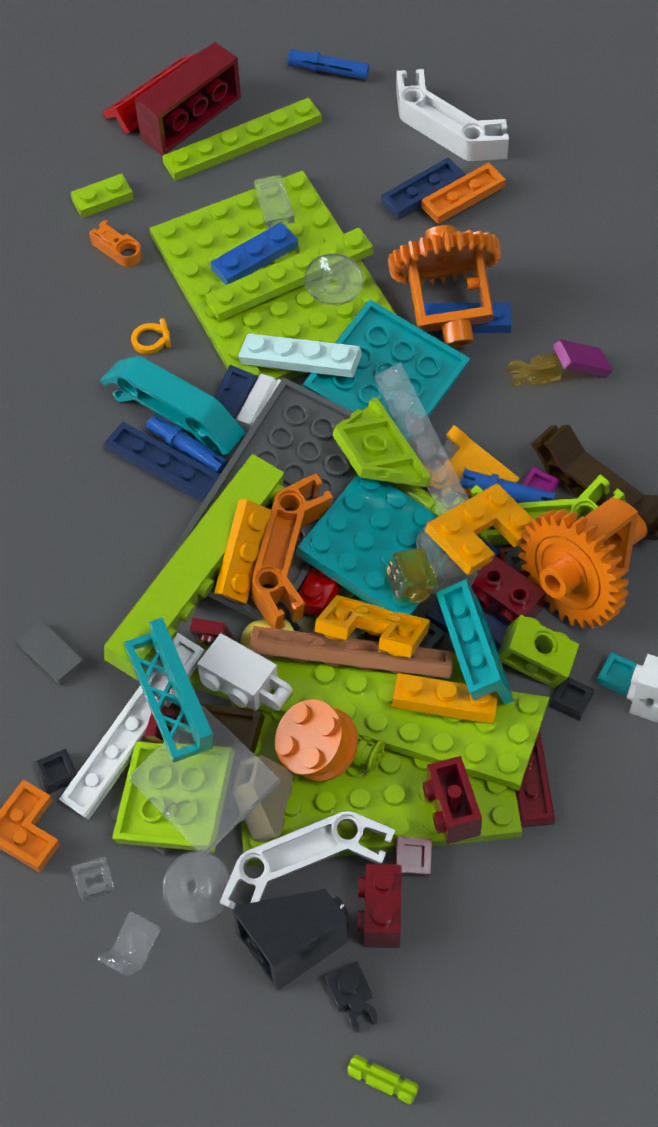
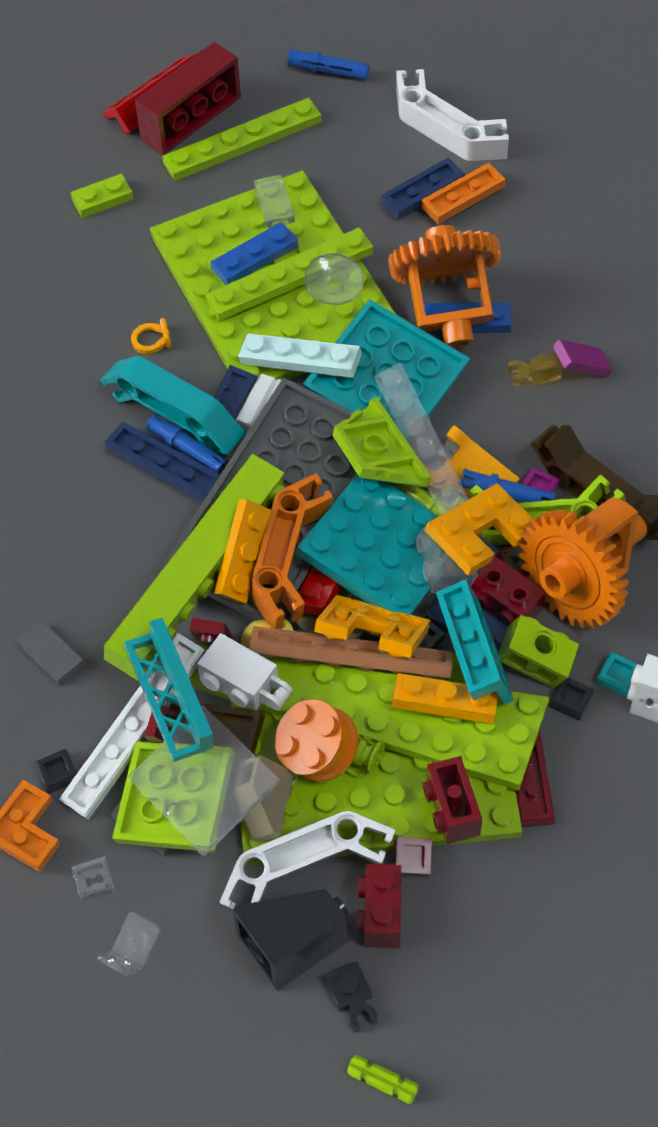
(114, 243): orange piece -> none
(211, 882): clear dish -> none
(411, 575): clear yellow brick -> none

